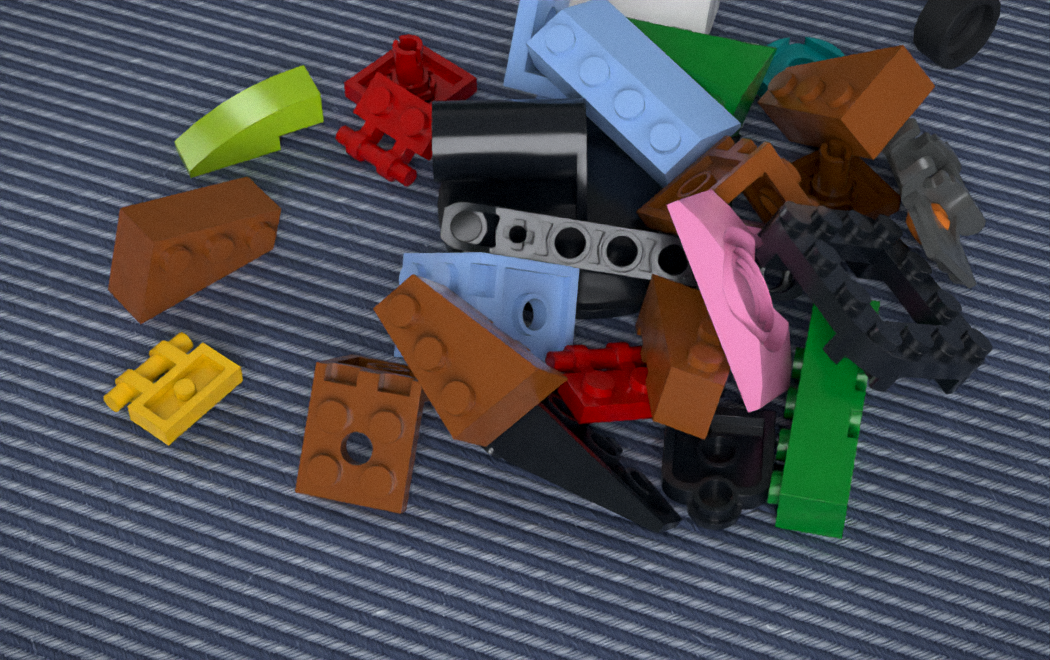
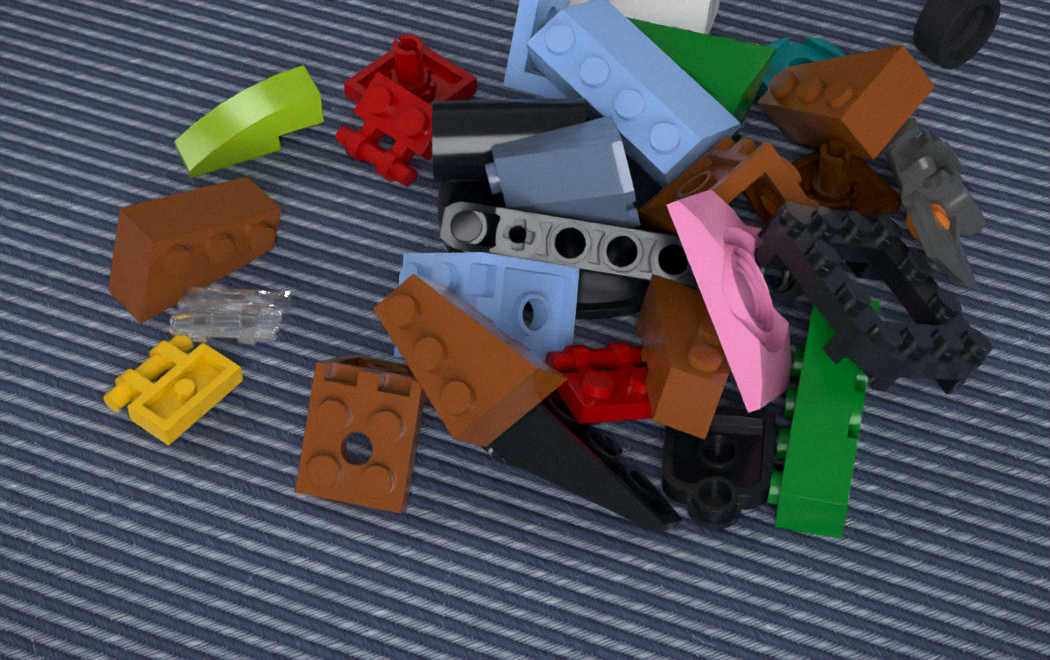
(230, 314): none -> clear plate
(568, 174): none -> sand blue slope

